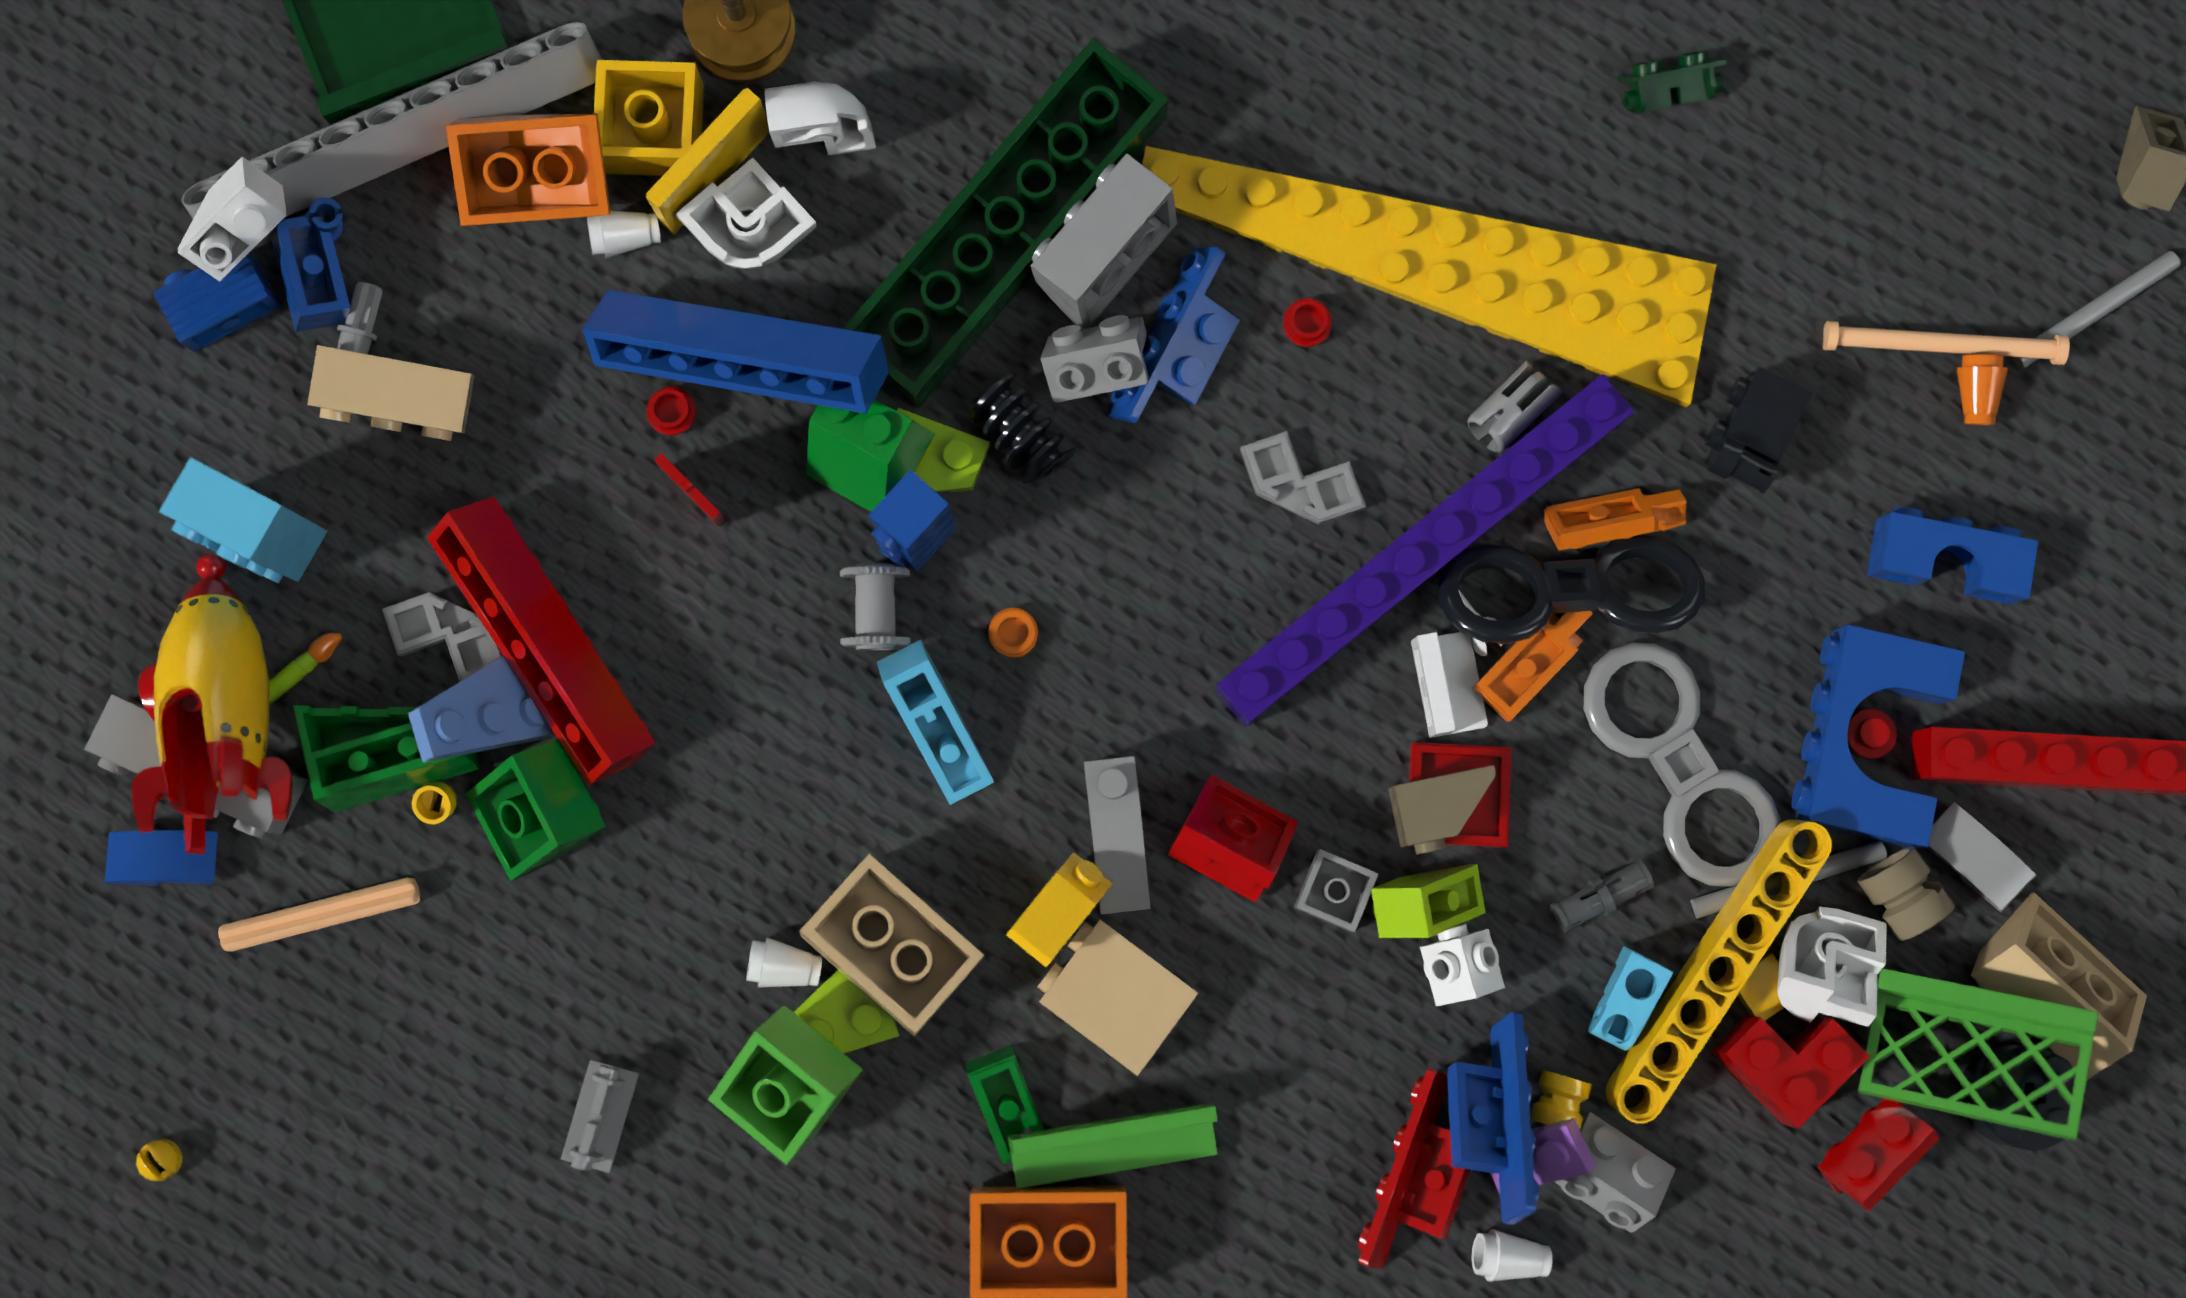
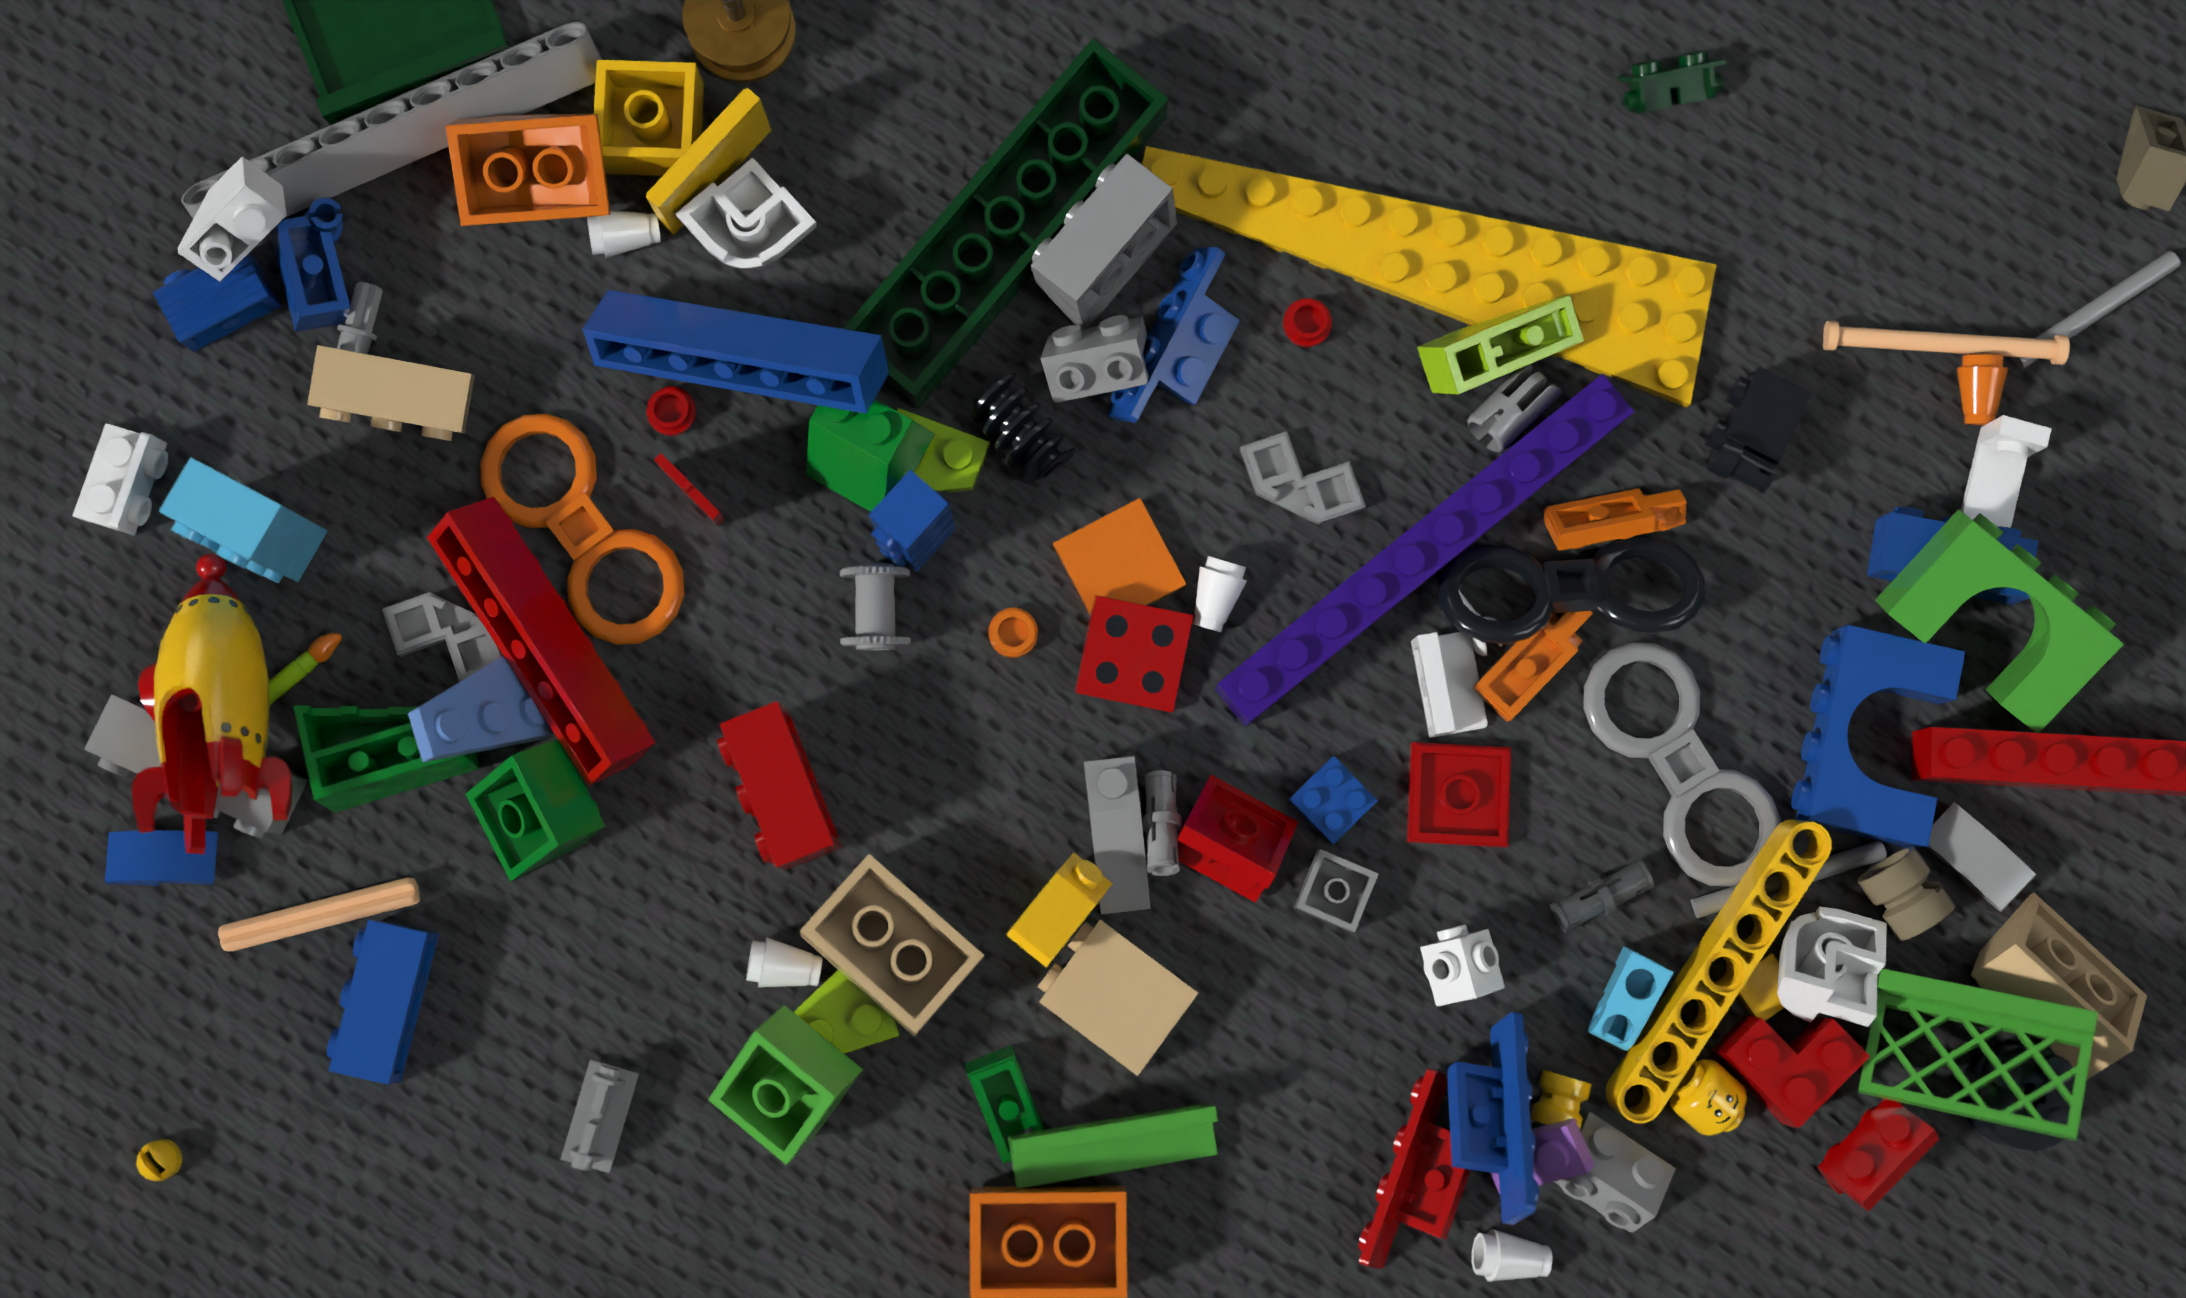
(121, 479): none -> white bracket
(382, 1001): none -> blue brick
(425, 798): yellow hinge -> none
(583, 529): none -> orange bar
(778, 787): none -> red brick
(818, 113): white brick -> none
(934, 721): medium azure slope -> none
(1120, 558): none -> orange tile
(1133, 653): none -> red tile
(1161, 823): none -> light grey pin
(1217, 592): none -> white cone
(1332, 800): none -> blue piece
(1428, 902): lime slope -> none
(1437, 807): dark tan slope -> none
(1499, 345): none -> lime slope
(1709, 1098): none -> yellow head
(1871, 734): red plate -> none
(2000, 467): none -> white bracket
(2065, 640): none -> bright green arch

